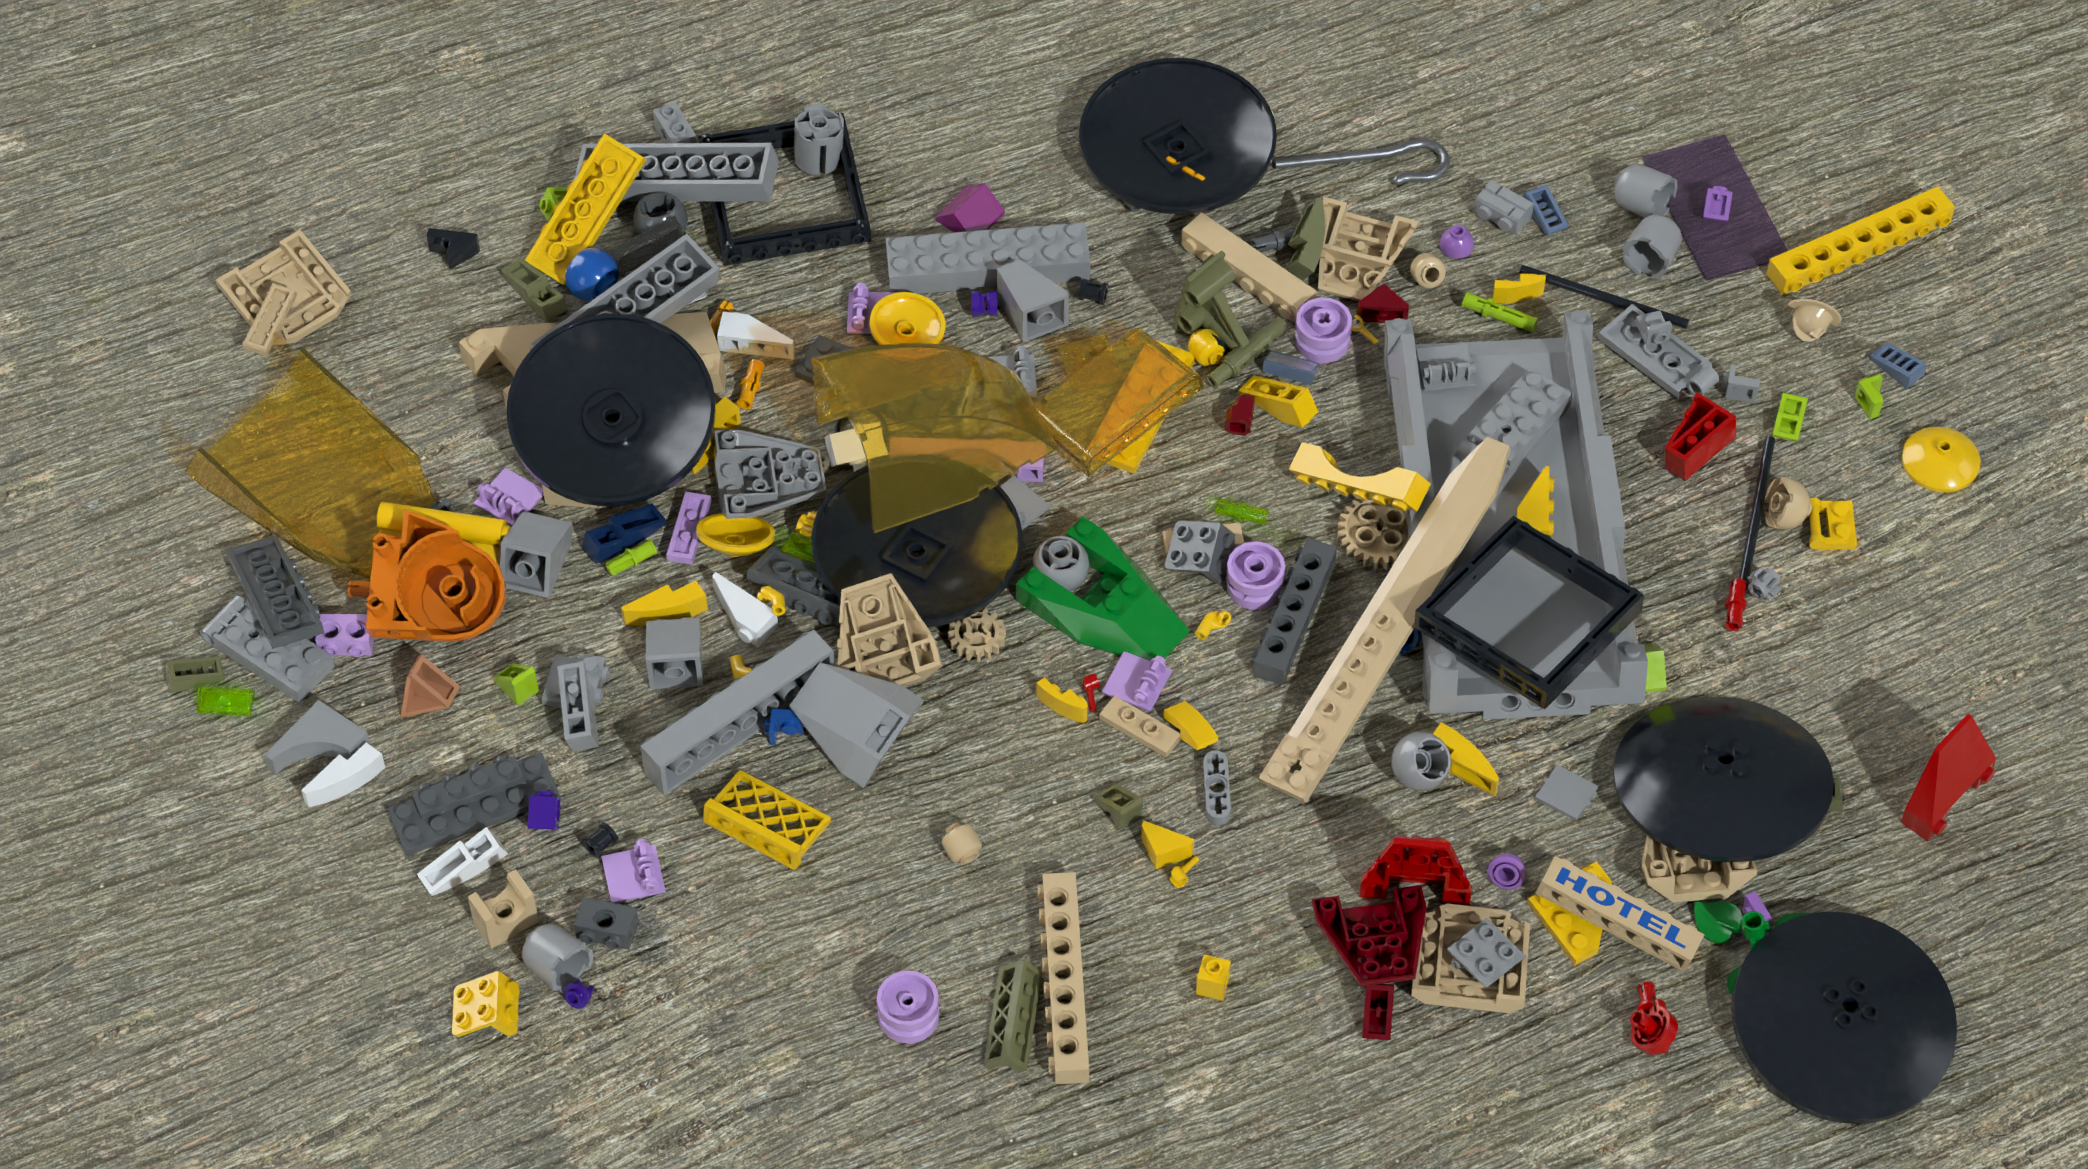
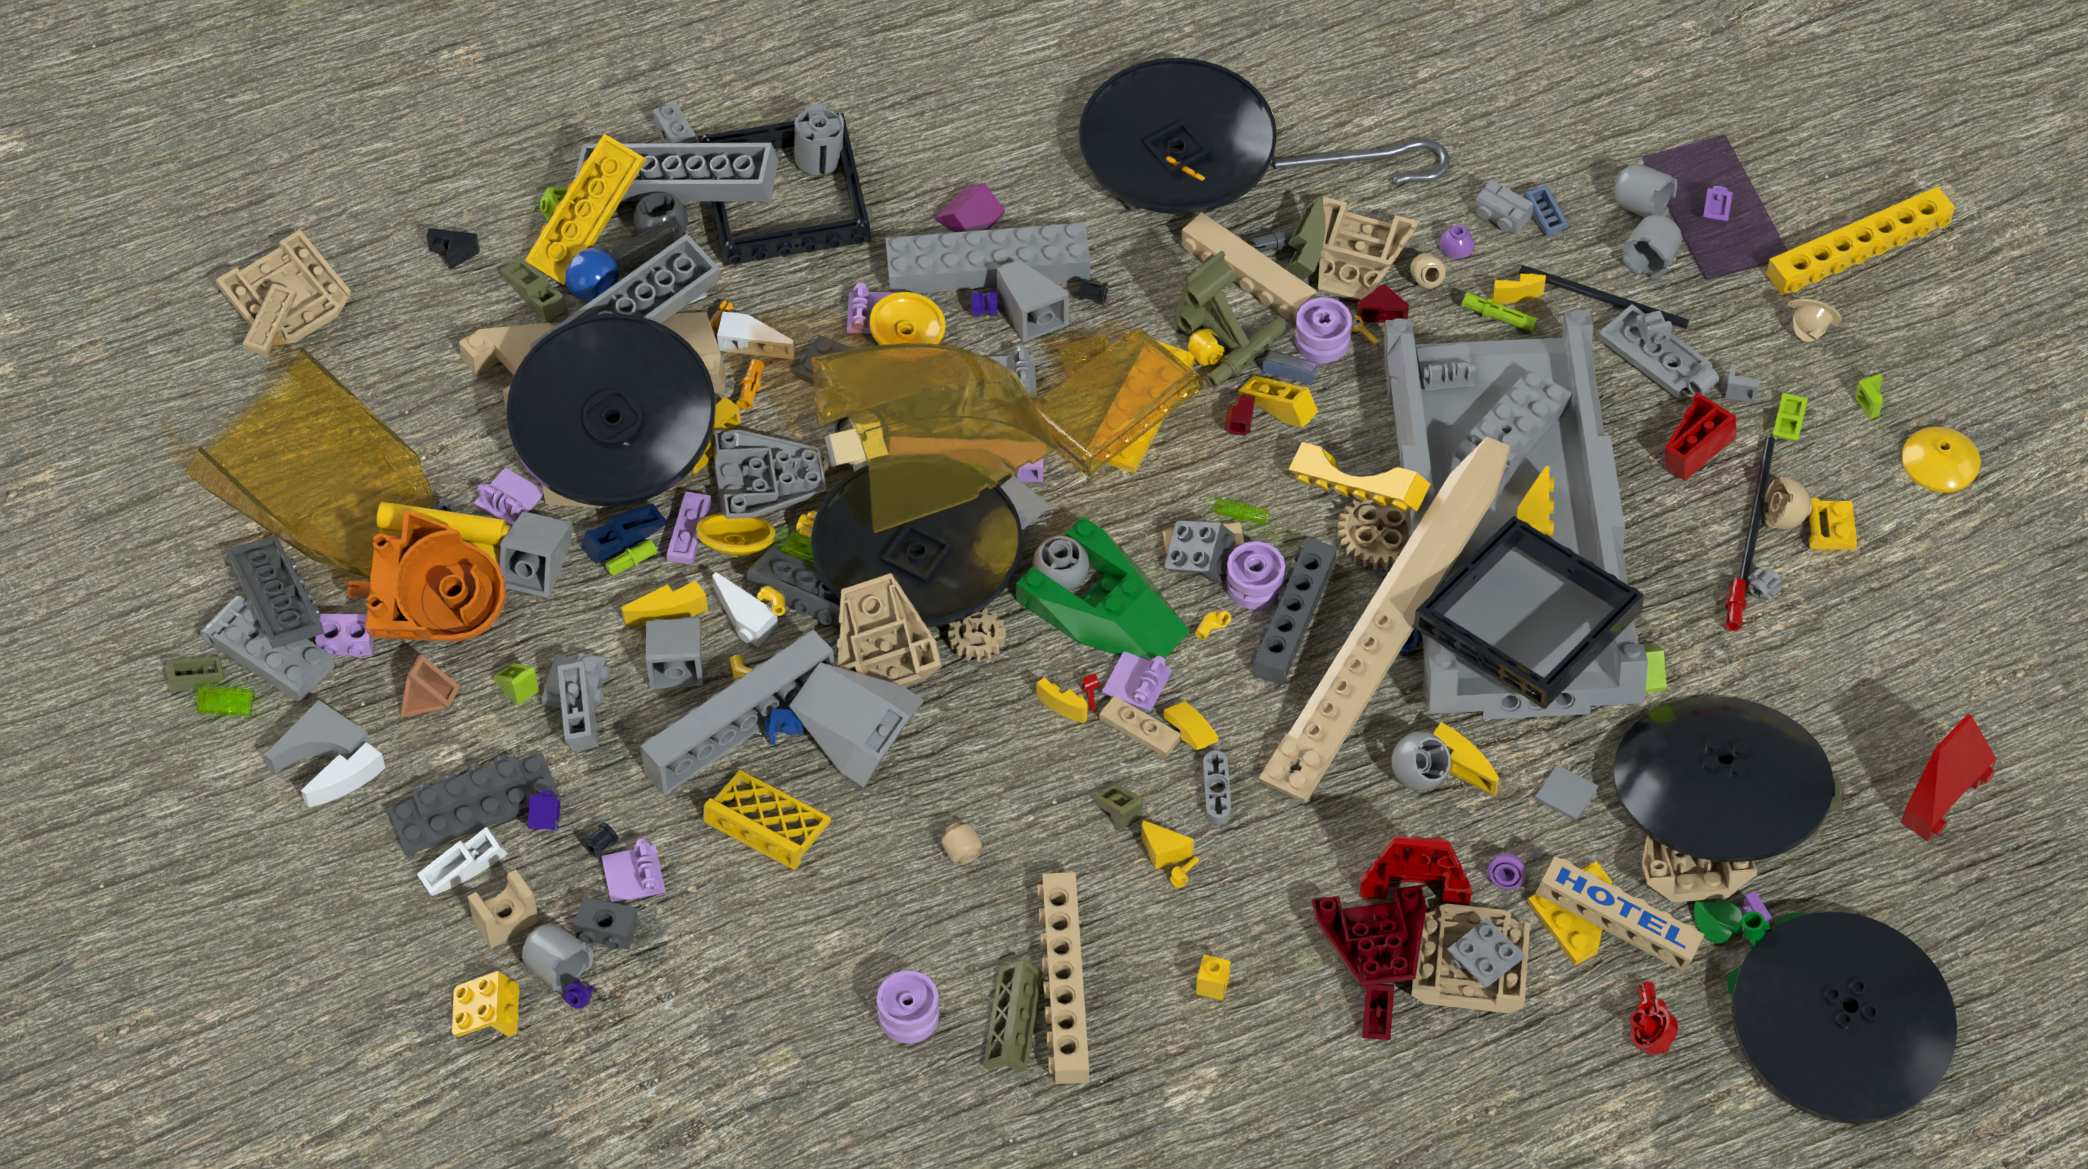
(1900, 374): sand blue slope -> none

